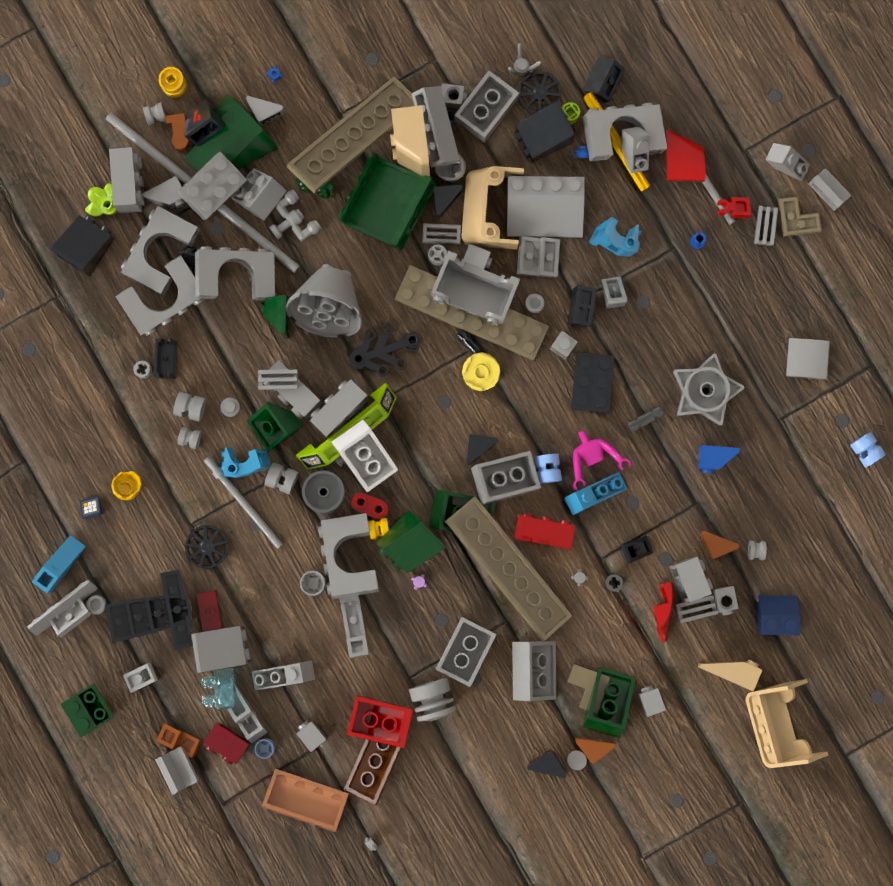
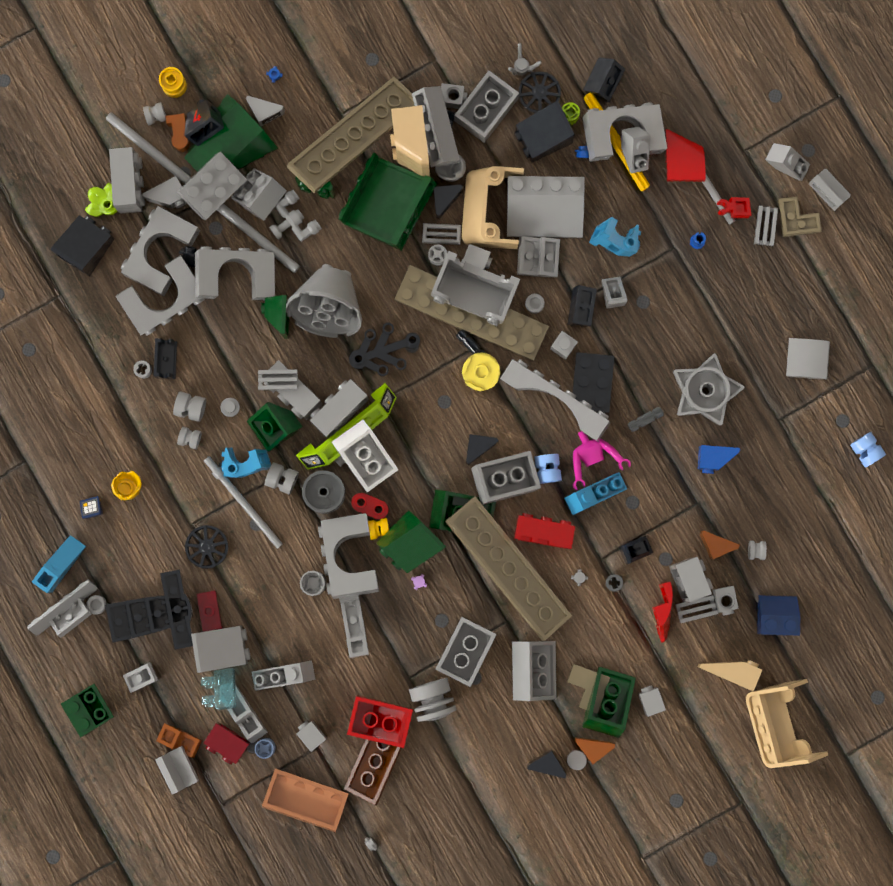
(589, 421): none -> light grey arch

